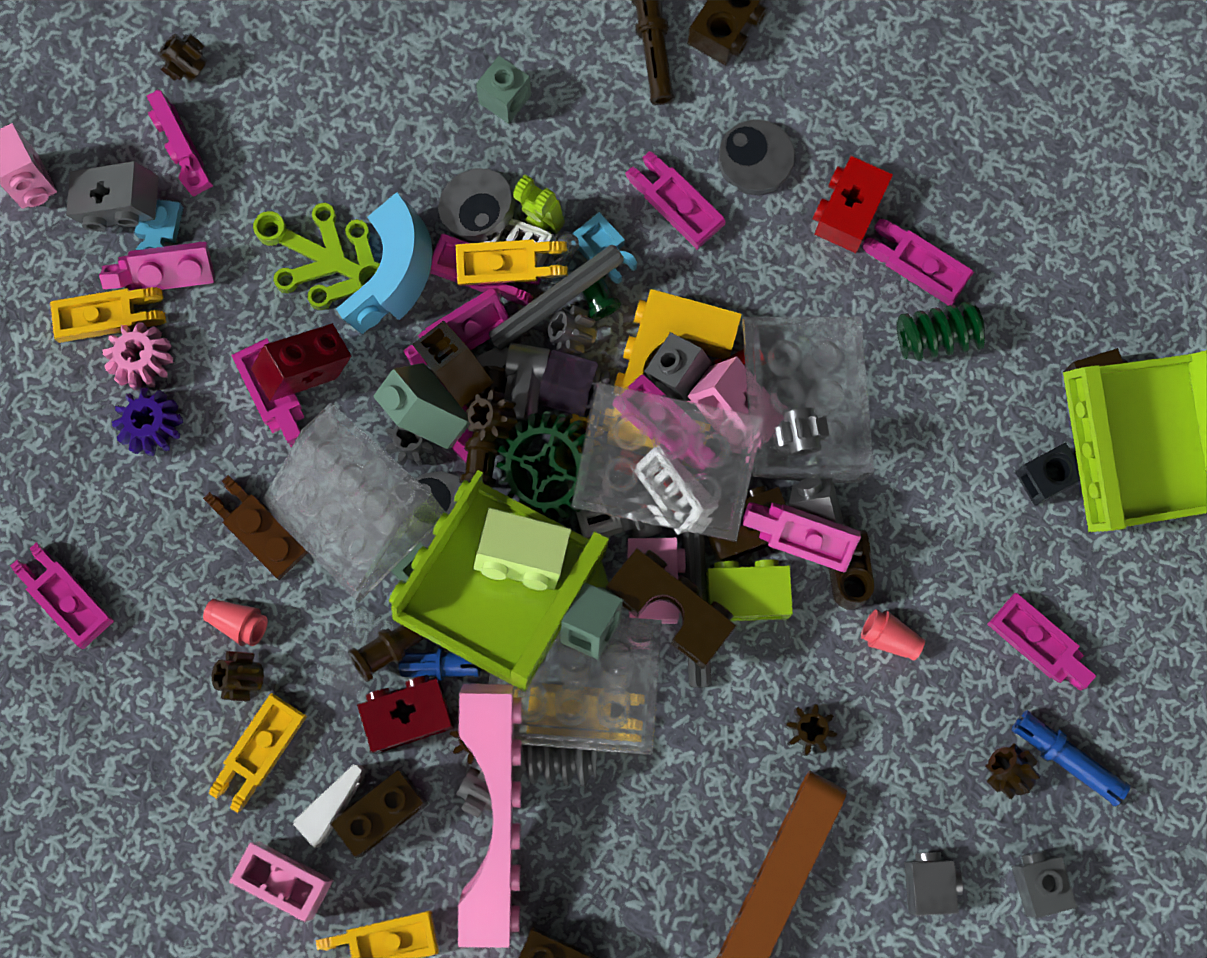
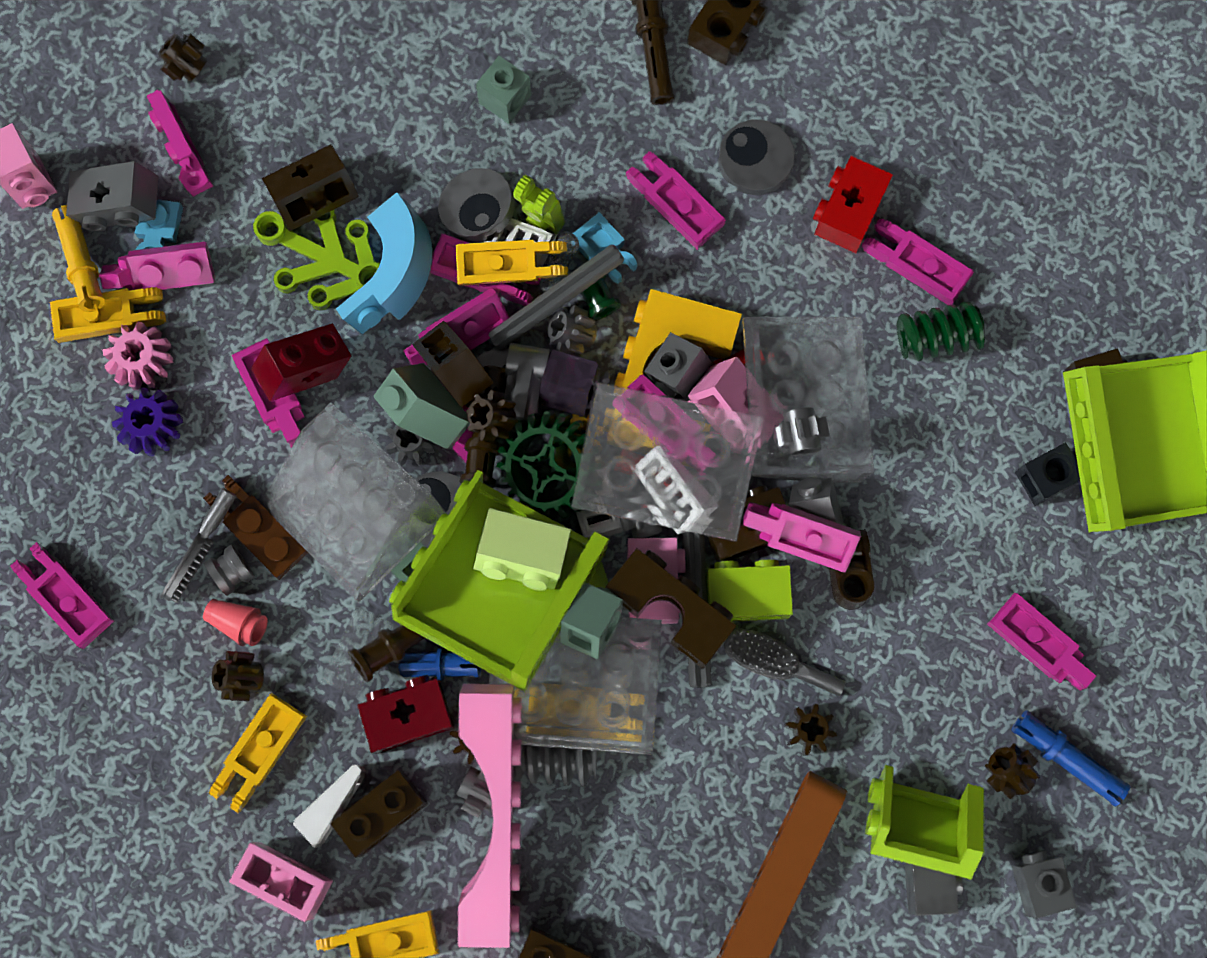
(80, 270): none -> yellow pin
(199, 547): none -> flat silver piece
(229, 570): none -> flat silver wheel
(310, 187): none -> dark brown brick
(775, 660): none -> flat silver piece
(891, 635): coral cone -> none
(926, 826): none -> lime panel

